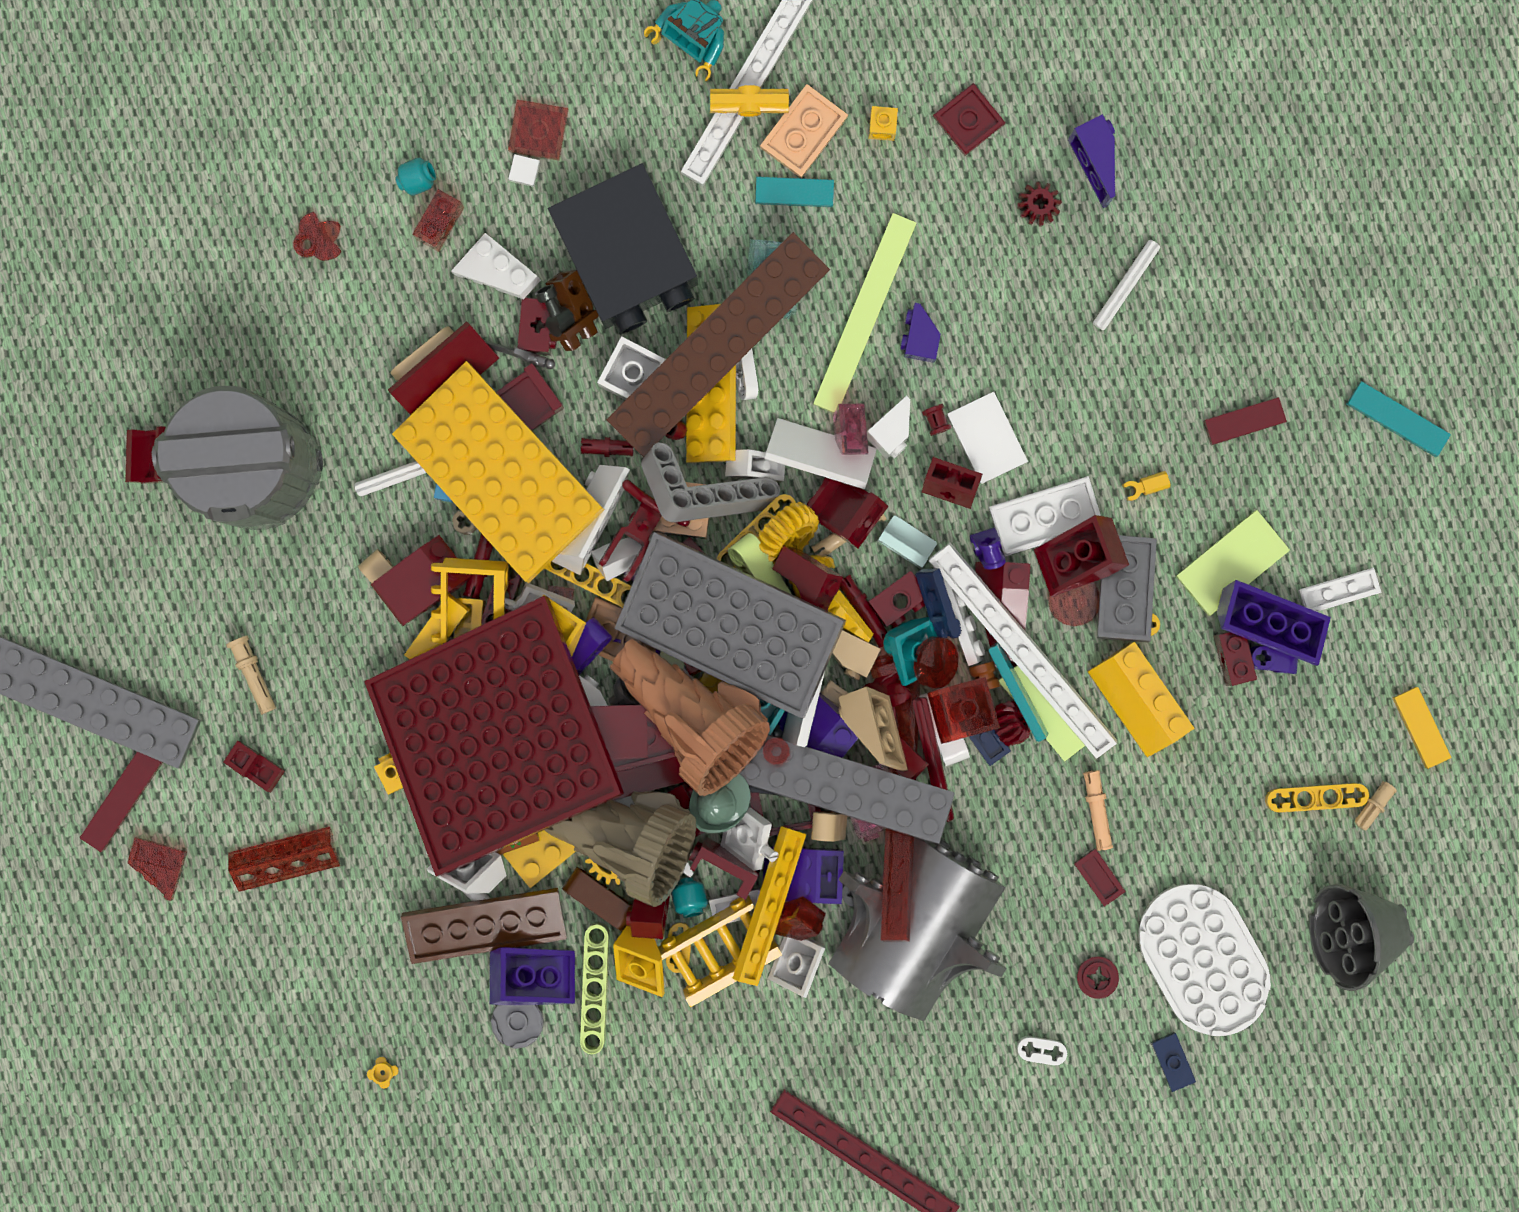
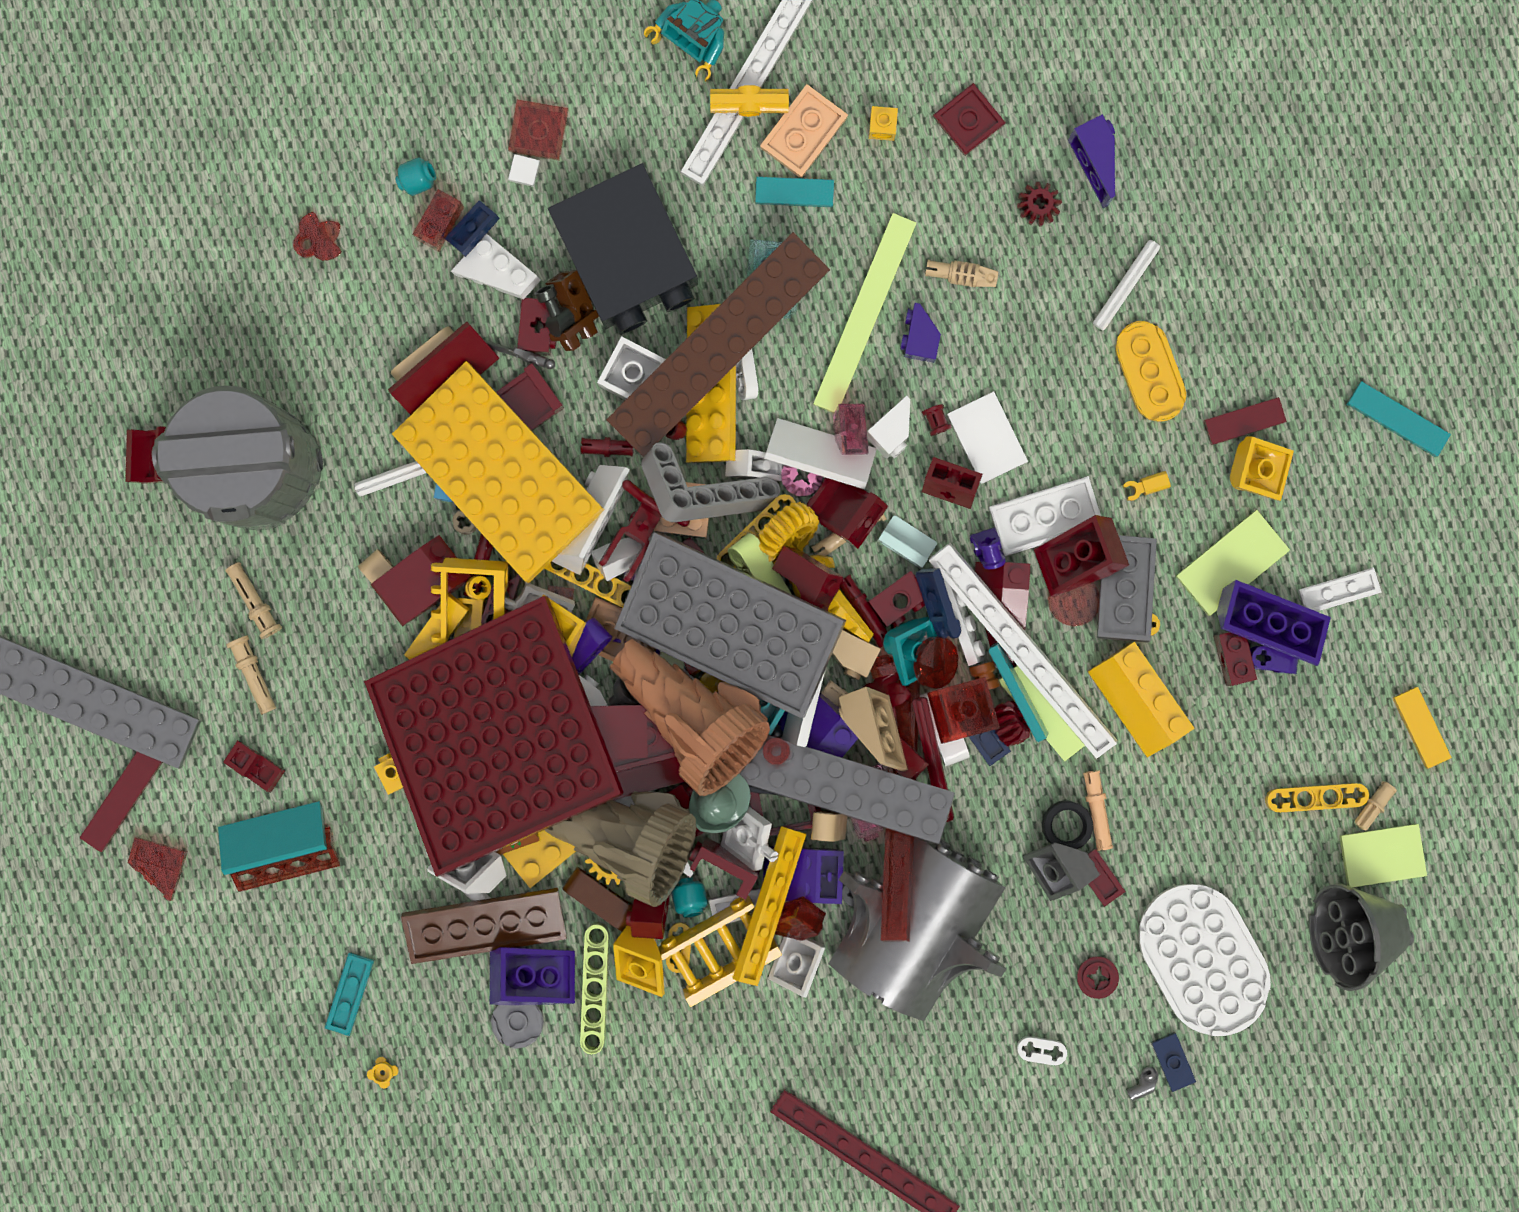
(258, 610): none -> tan pin
(272, 838): none -> teal tile
(349, 994): none -> teal tile
(472, 228): none -> dark blue plate
(479, 595): none -> yellow bush
(799, 487): none -> bright pink gear
(963, 273): none -> tan hinge
(1060, 806): none -> black tyre
(1061, 869): none -> flat silver slope
(1146, 1084): none -> flat silver arm
(1150, 371): none -> yellow tile
(1261, 467): none -> yellow slope
(1383, 855): none -> yellowish green tile

